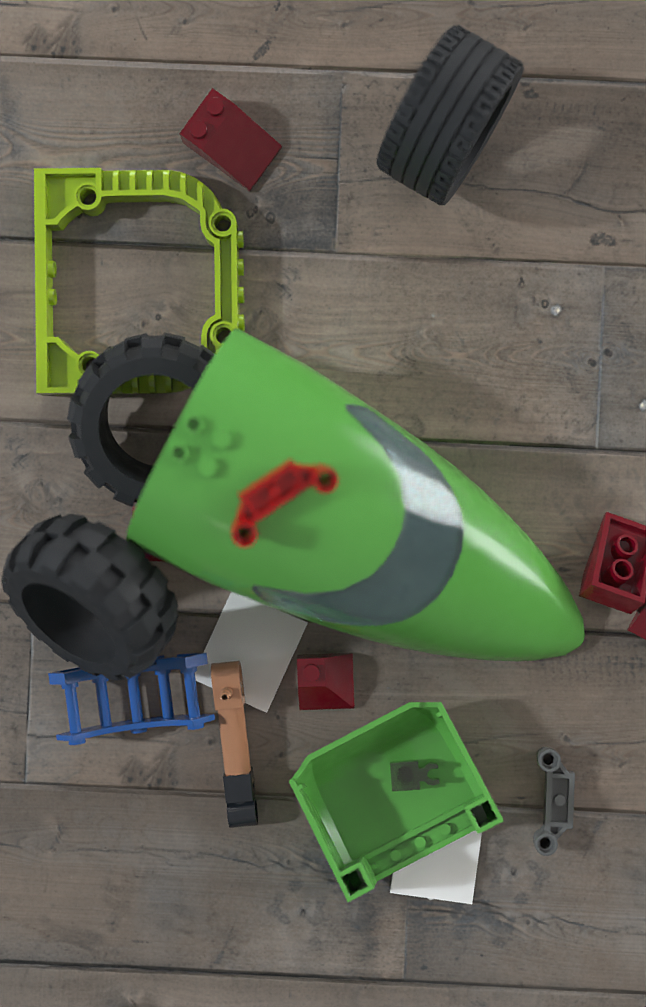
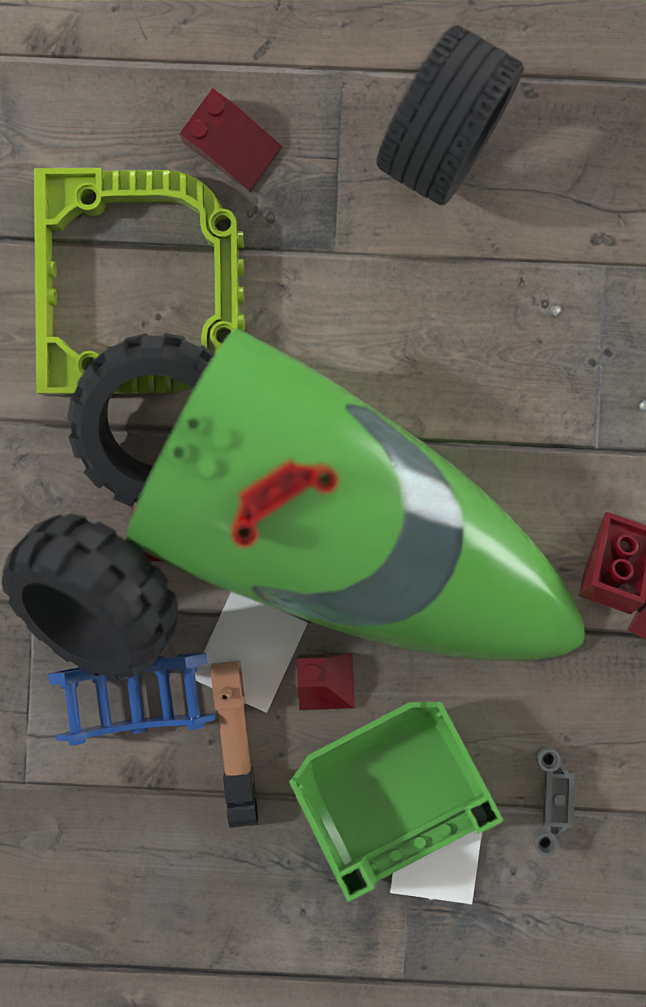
(407, 775): clear smoke plate -> none

